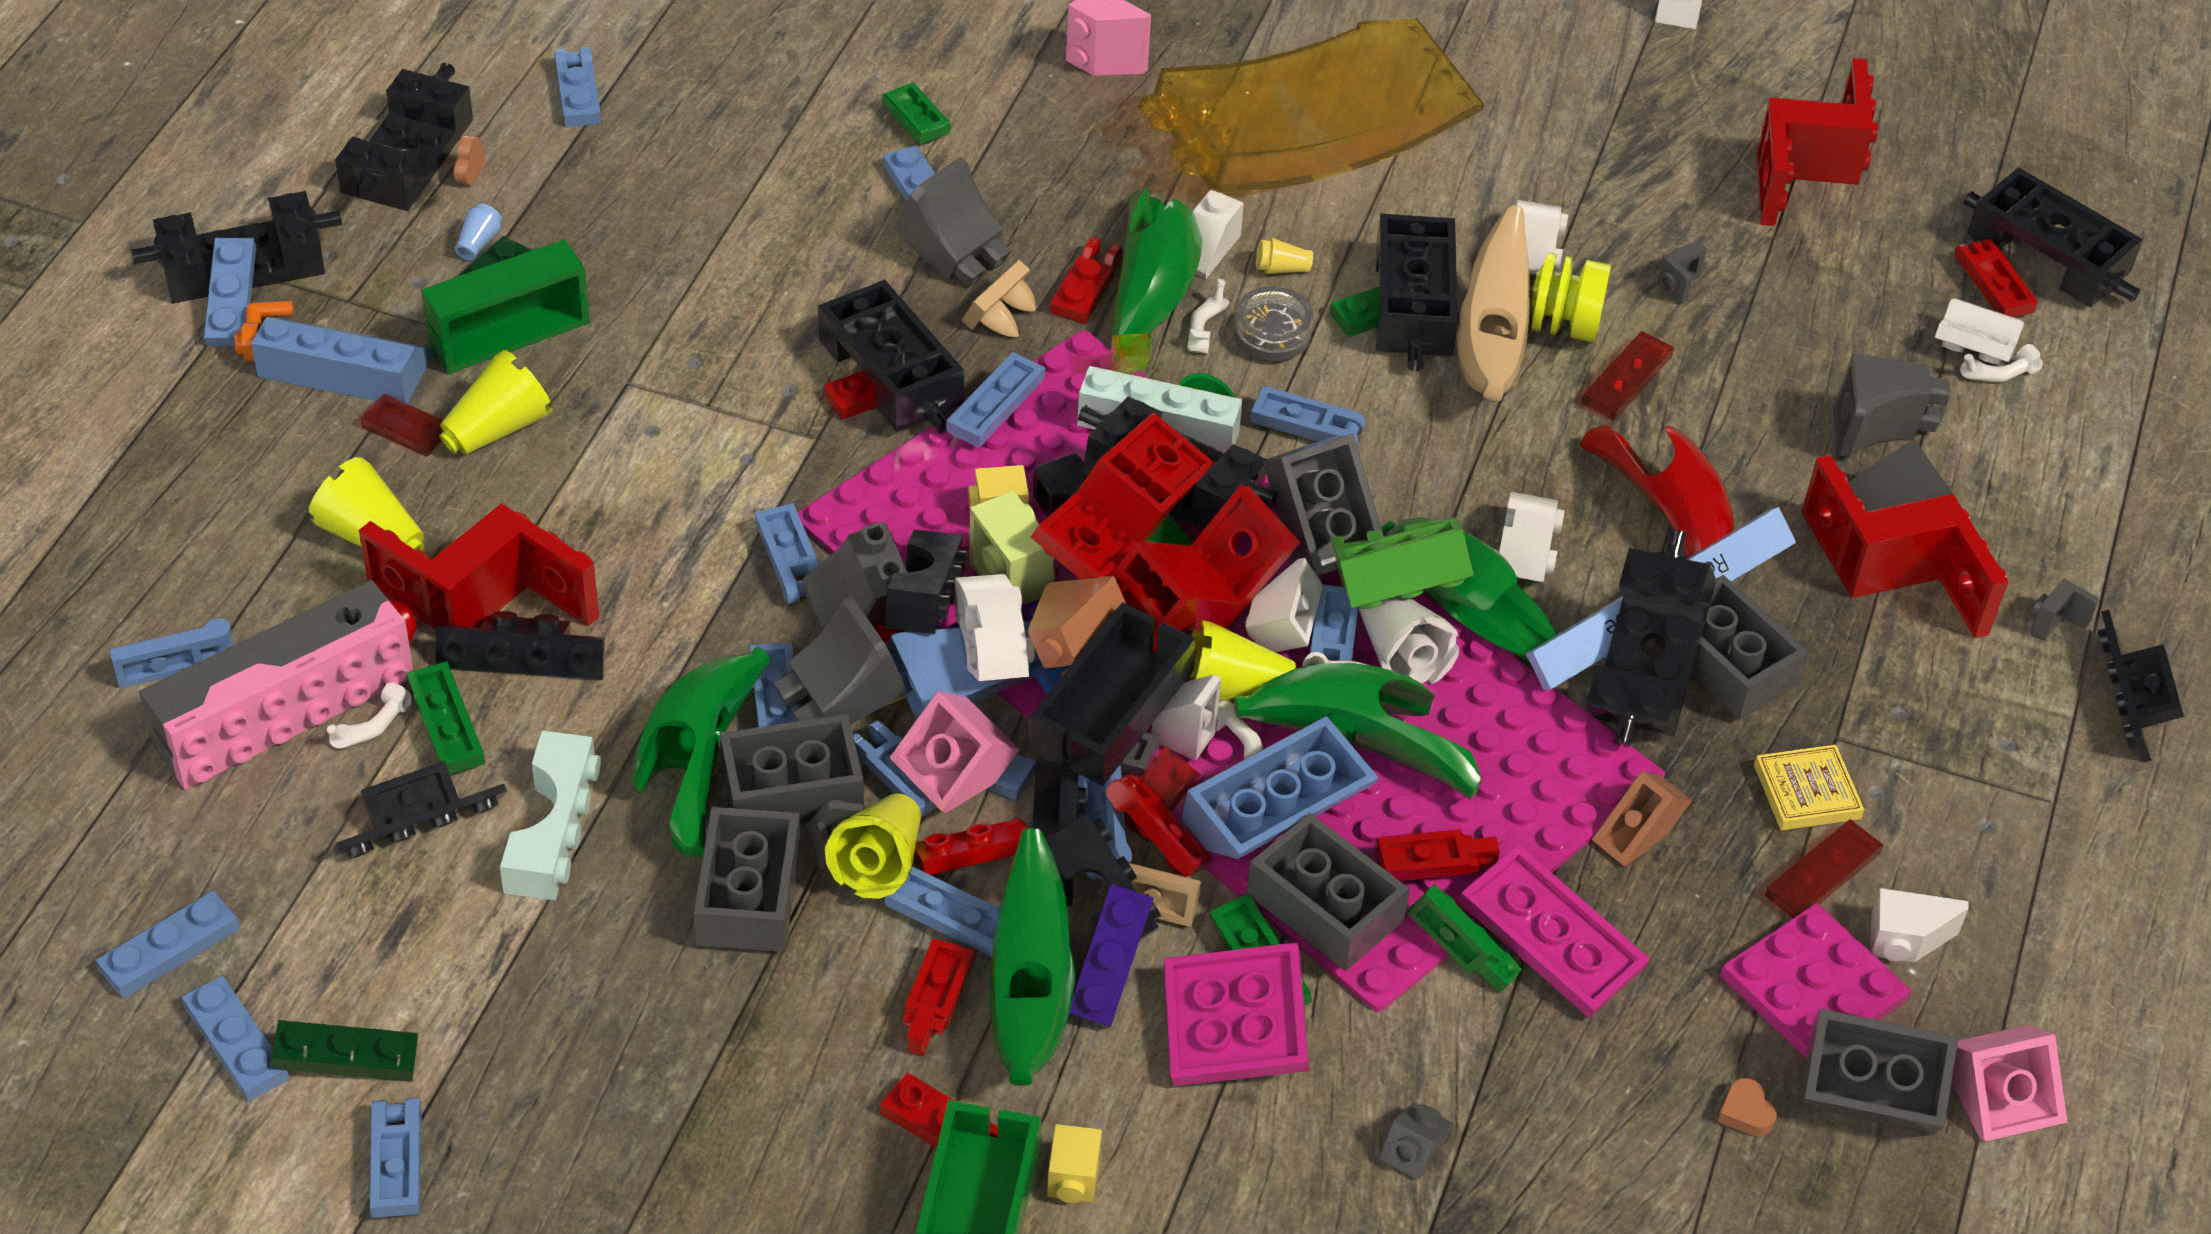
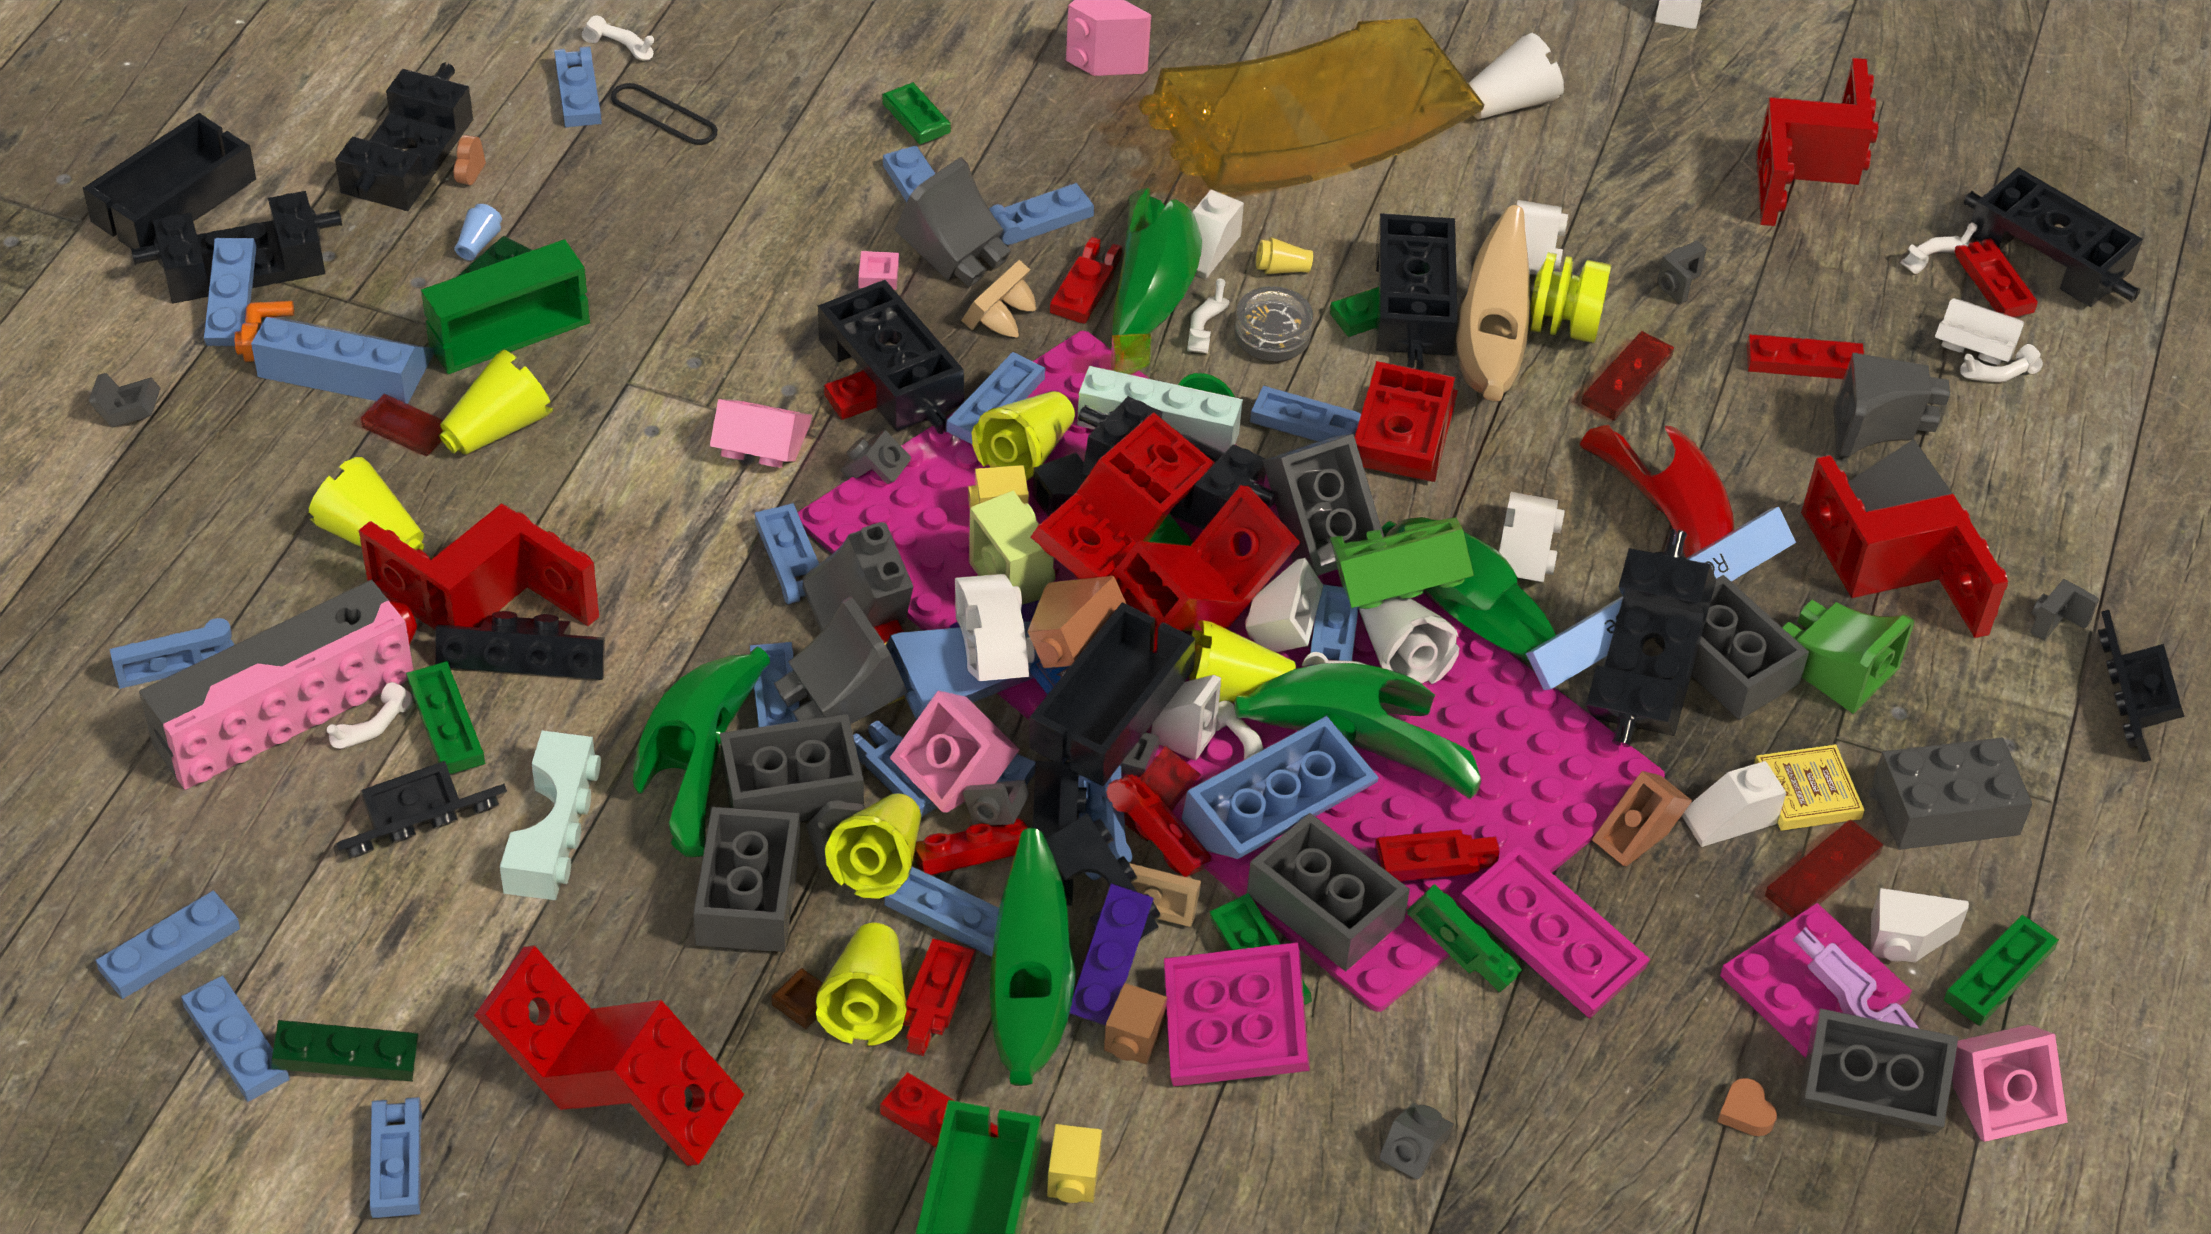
(123, 403): none -> dark grey bracket
(175, 175): none -> black piece
(598, 27): none -> white piece
(610, 1055): none -> red bracket
(669, 129): none -> black piece
(758, 431): none -> bright pink slope
(798, 998): none -> reddish brown tile
(865, 988): none -> neon yellow cone
(877, 267): none -> bright pink plate
(878, 453): none -> dark grey bracket
(925, 593): black arch -> none
(996, 802): none -> dark grey bracket
(1022, 431): none -> neon yellow cone
(1042, 213): none -> medium blue plate
(1135, 1024): none -> medium nougat brick
(1405, 421): none -> red bracket
(1518, 78): none -> white cone
(1736, 805): none -> white slope
(1800, 356): none -> red plate
(1847, 981): none -> lavender piece
(1850, 650): none -> bright green hips
(1919, 256): none -> white piece
(1951, 793): none -> dark grey brick
(2001, 970): none -> green plate

